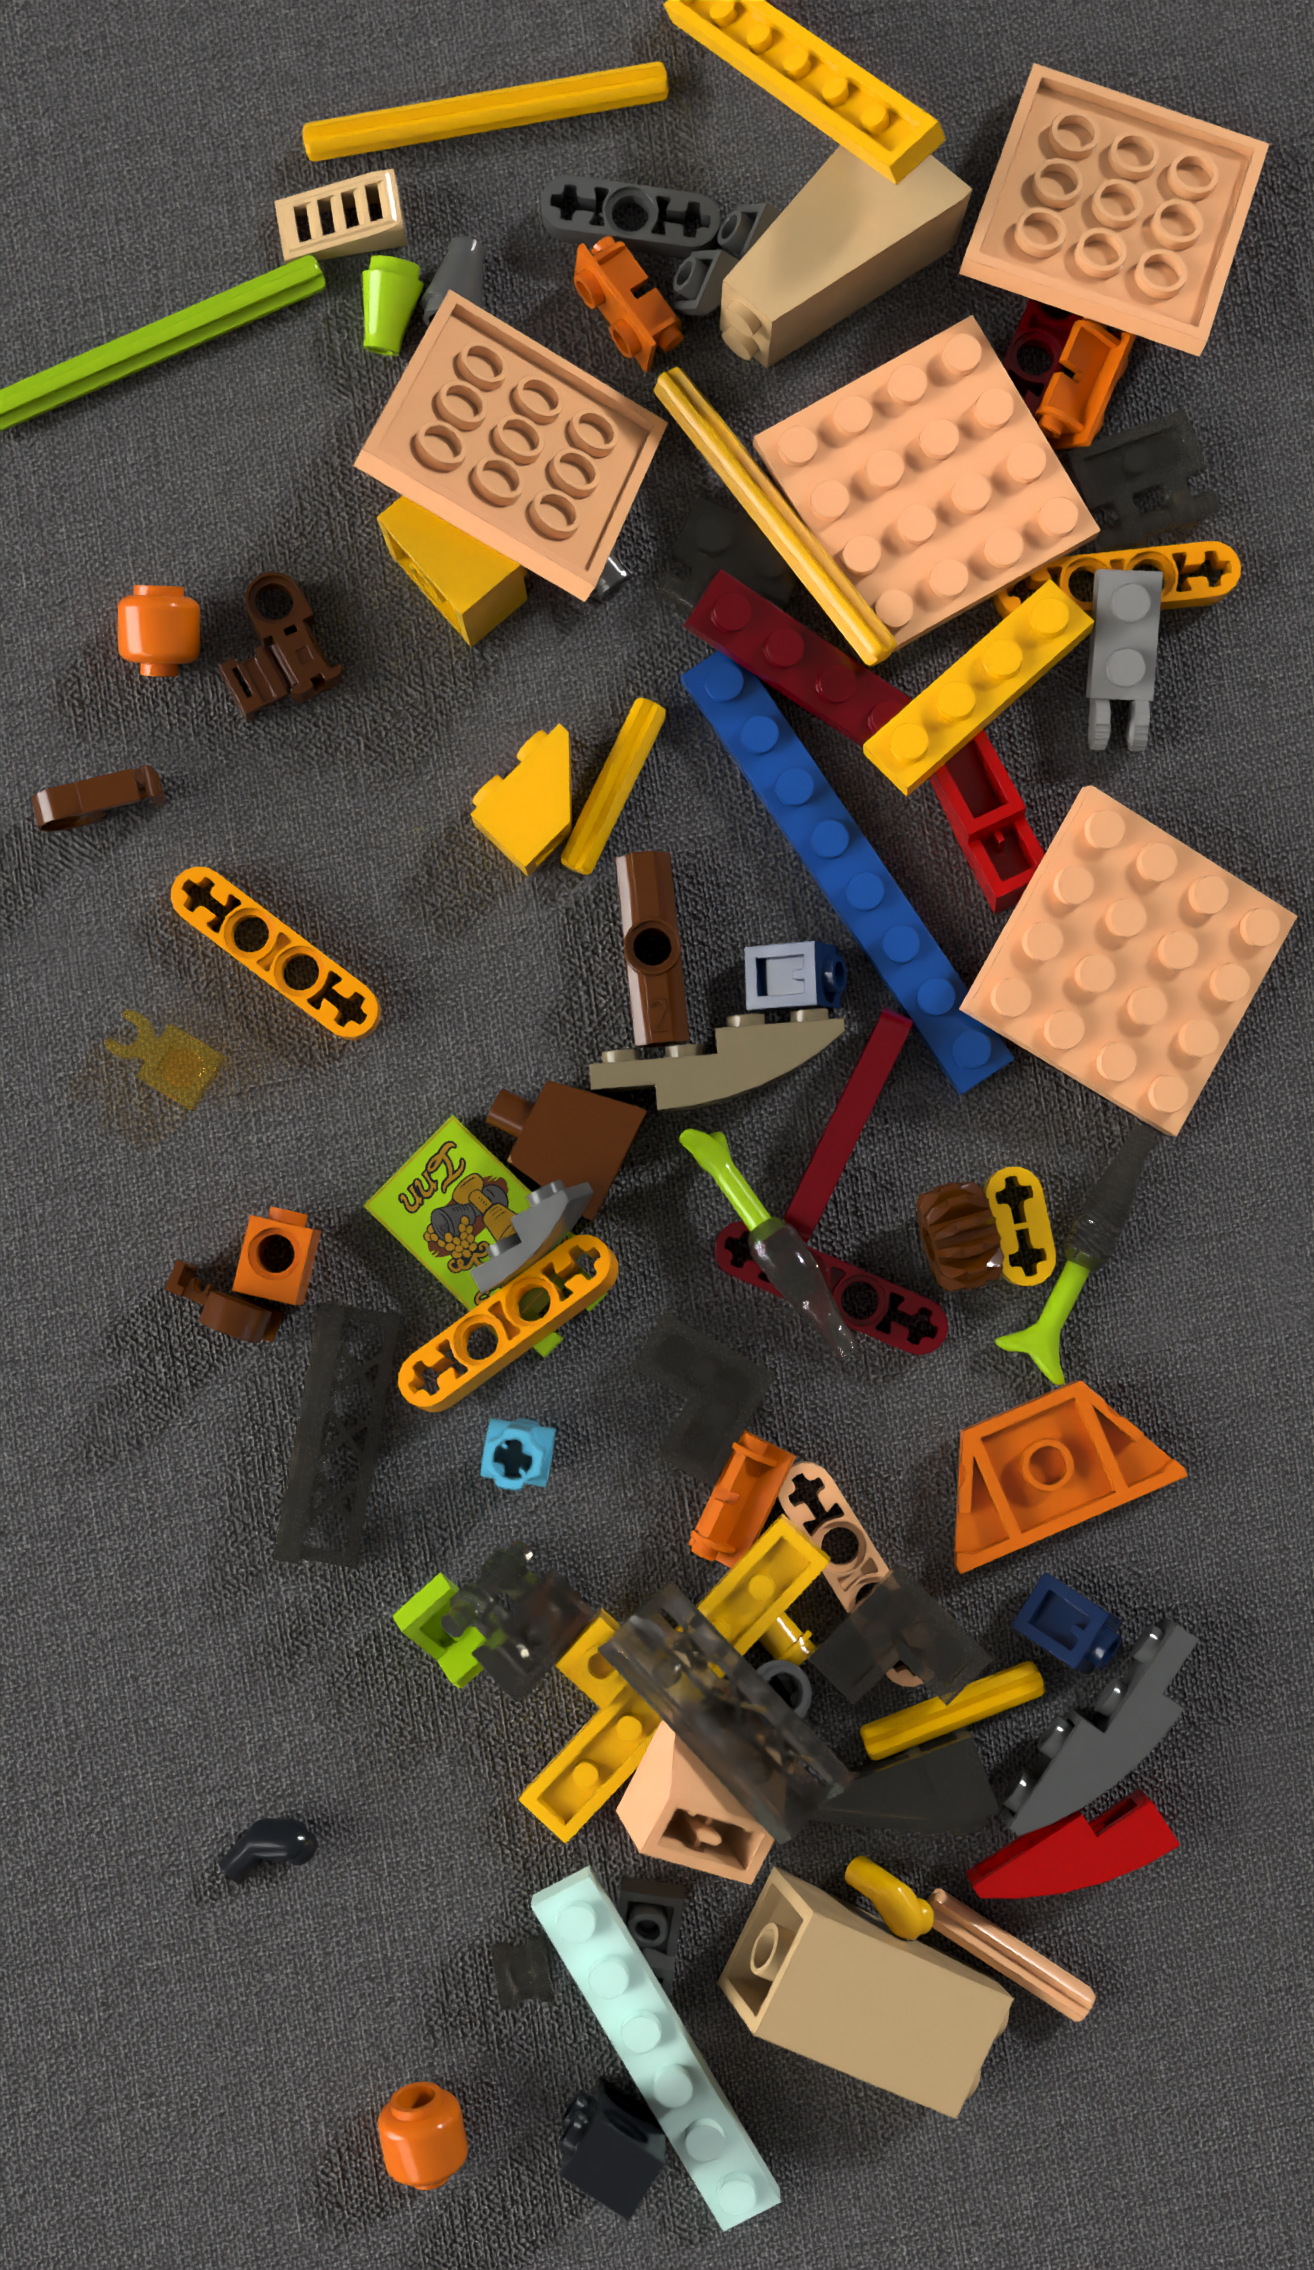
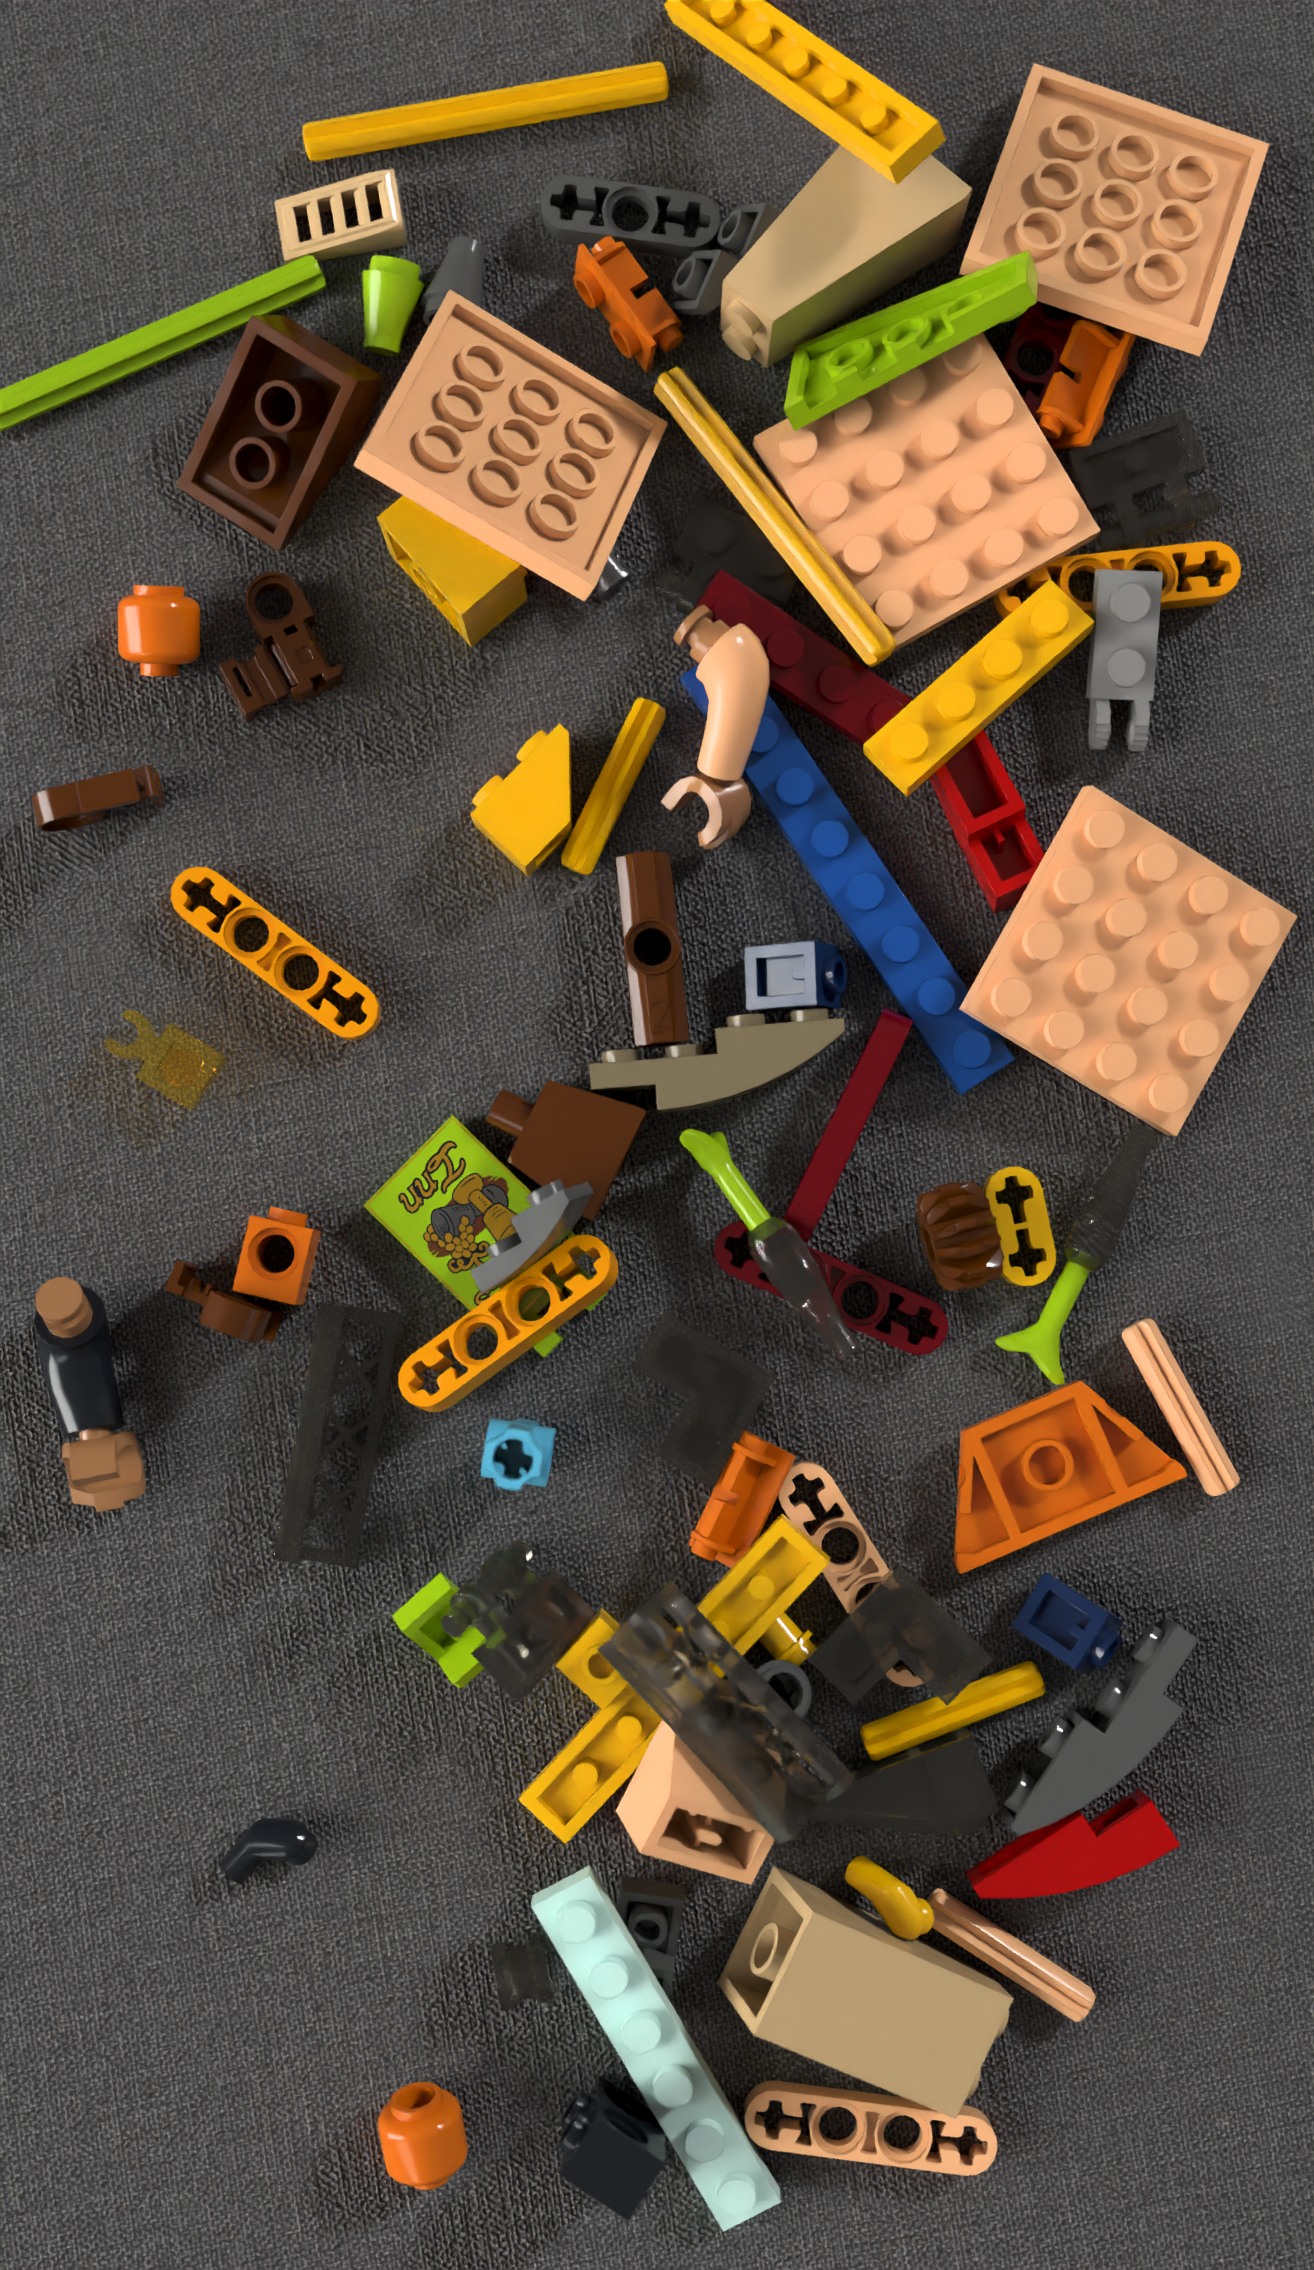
(84, 1392): none -> piece
(279, 428): none -> reddish brown slope
(737, 688): none -> light nougat piece
(867, 2139): none -> light nougat beam
(903, 336): none -> lime wing
(1180, 1407): none -> light nougat axle

